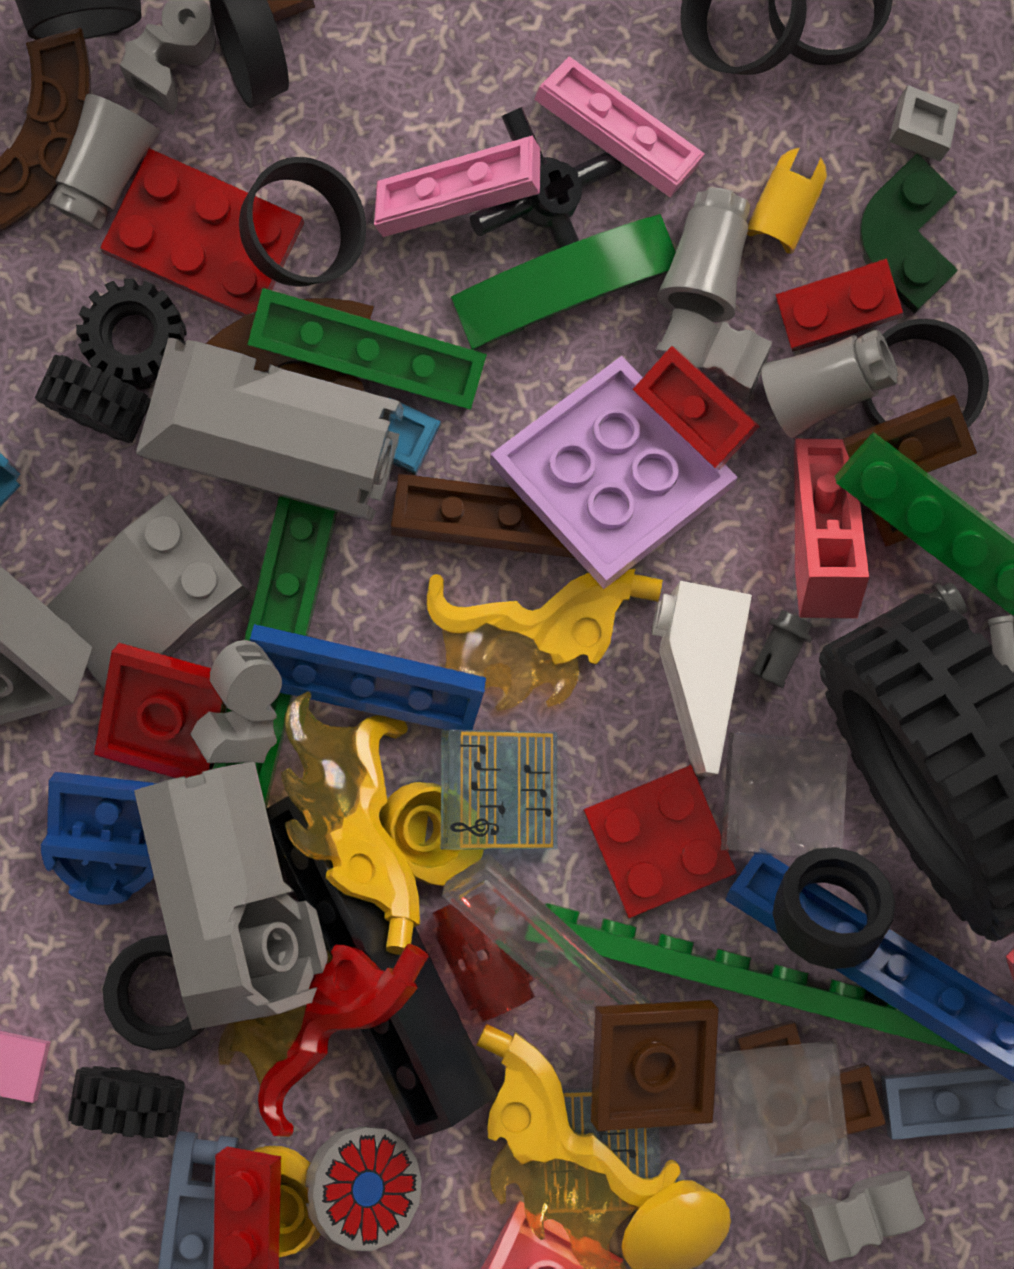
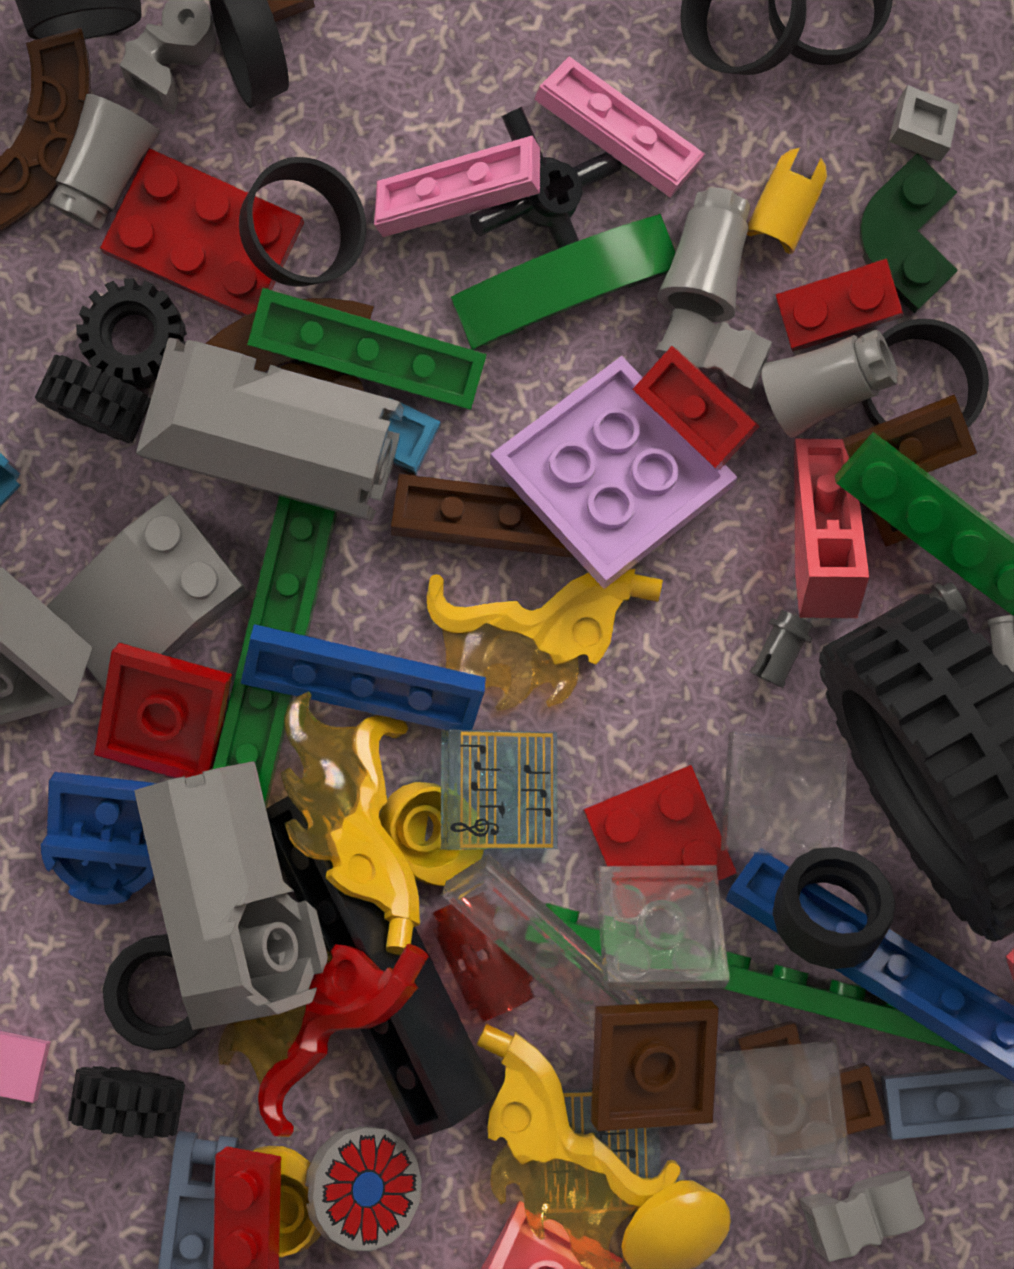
(247, 686): light grey leg -> none
(661, 927): none -> clear plate
(701, 659): white slope -> none

